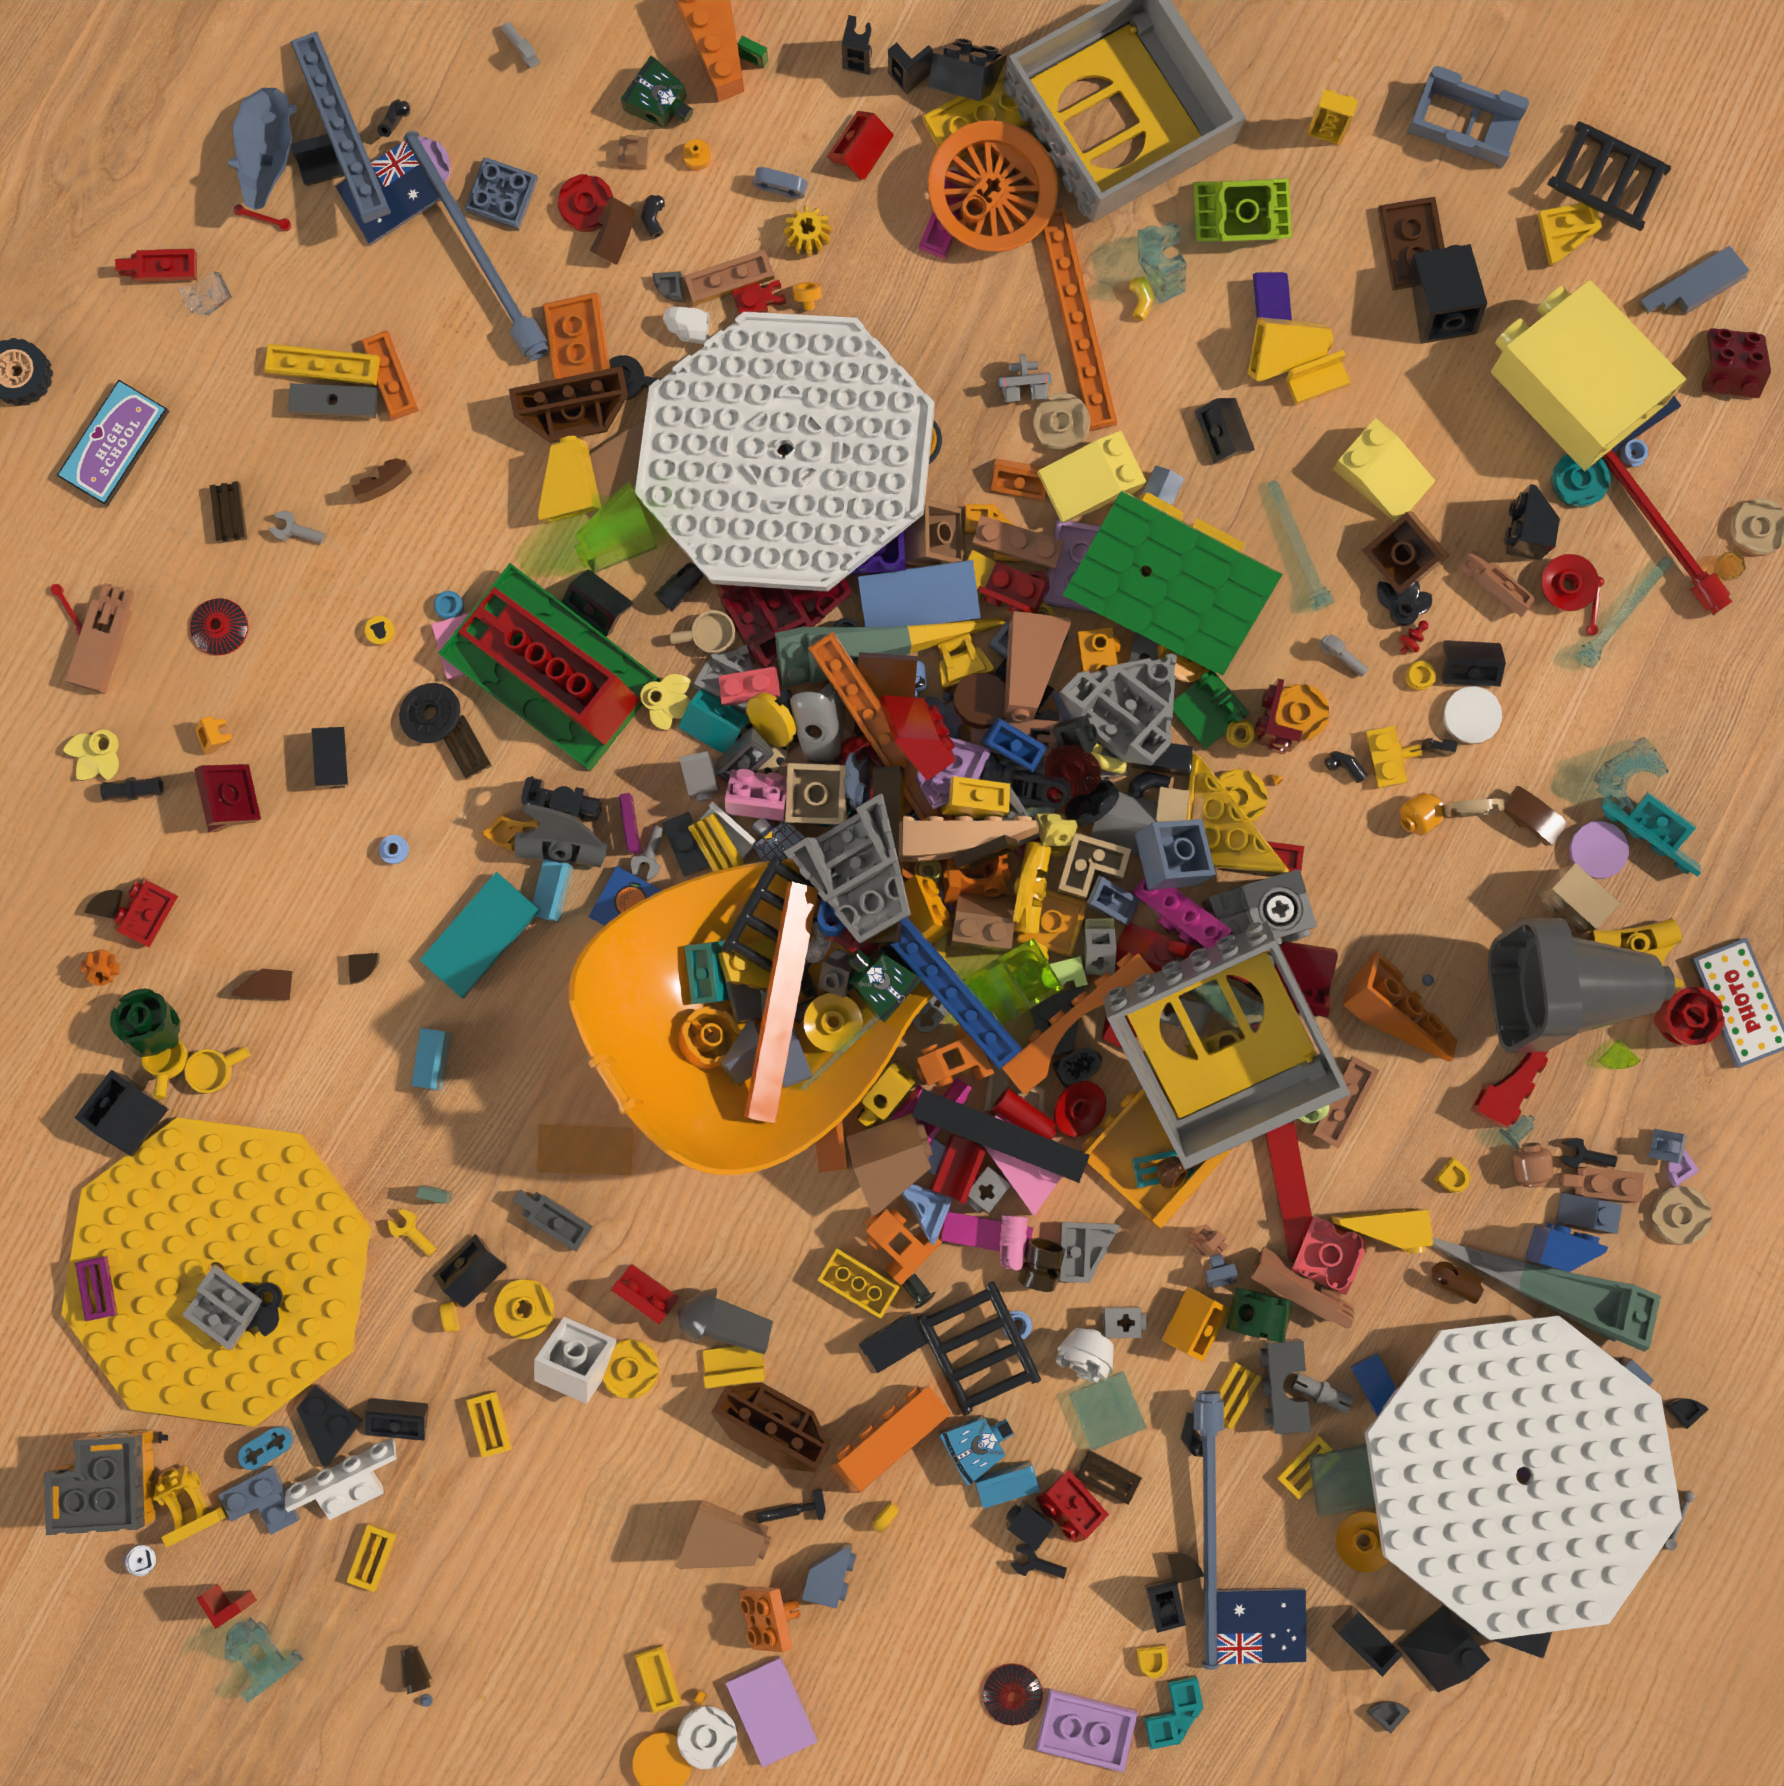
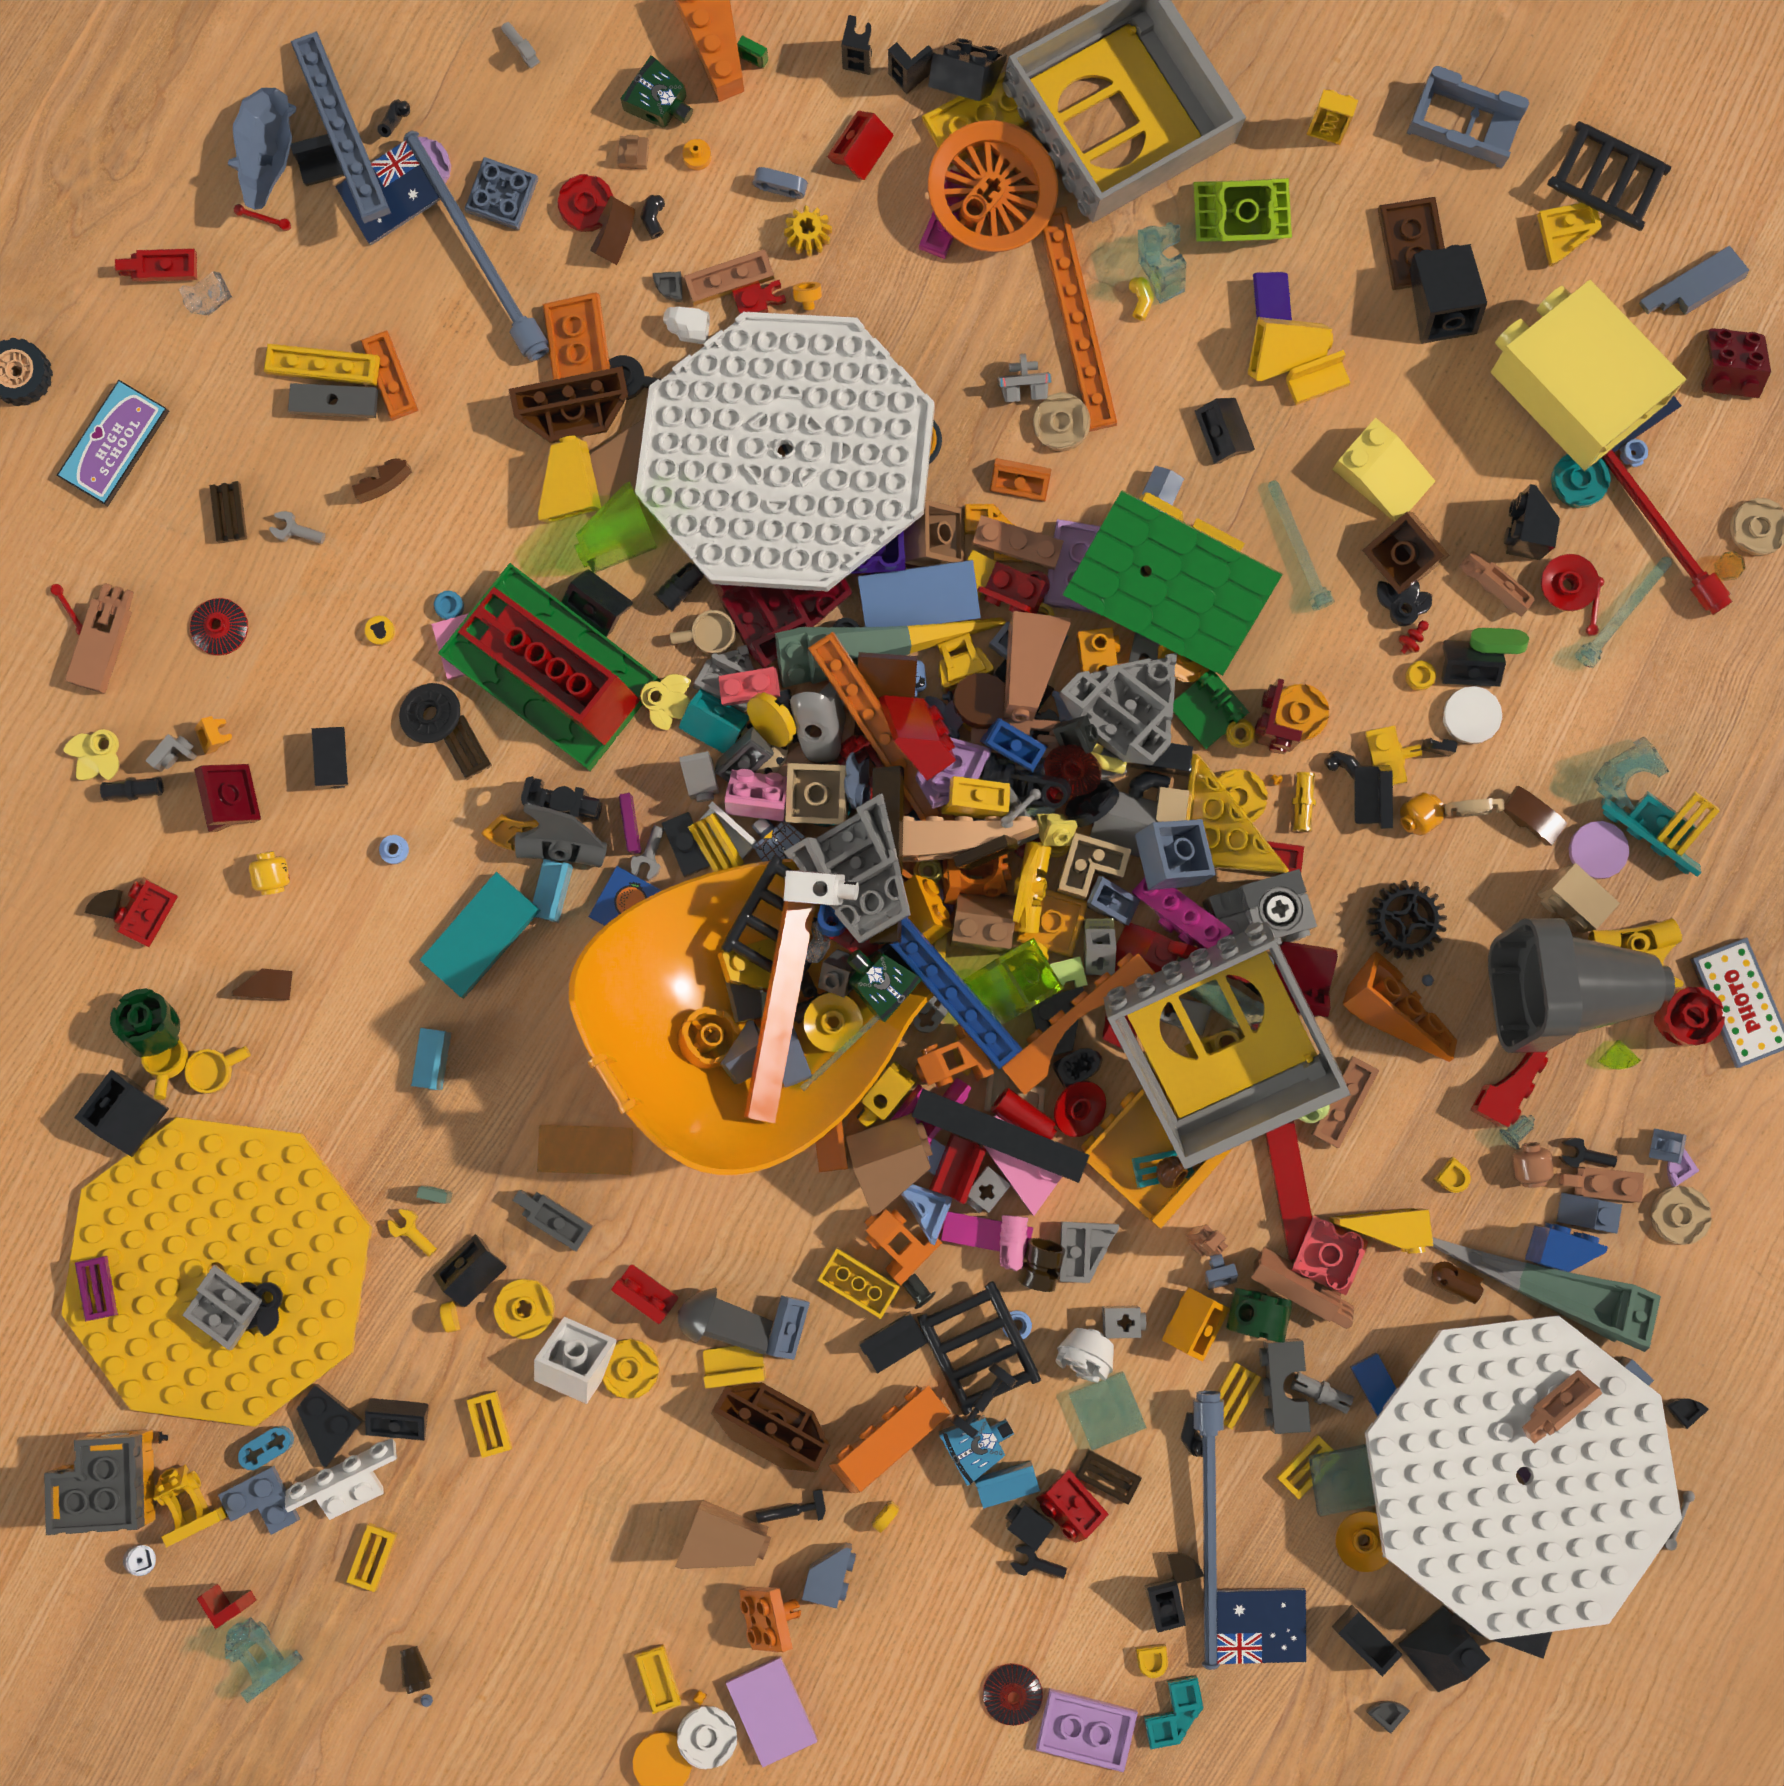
(100, 967): orange gear -> none
(166, 752): none -> light grey bracket
(269, 873): none -> yellow head
(362, 966): dark brown tile -> none
(705, 973): teal panel -> none
(787, 1327): none -> sand blue plate
(810, 887): none -> white torso
(983, 1400): none -> black wheel
(1007, 821): none -> light grey hinge
(1092, 477): light yellow slope -> none
(1304, 802): none -> yellow pin
(1335, 647): light grey bar -> none
(1373, 795): none -> black panel
(1410, 907): none -> black gear
(1499, 640): none -> bright green tile
(1561, 1406): none -> nougat hinge
(1672, 843): none -> yellow tile

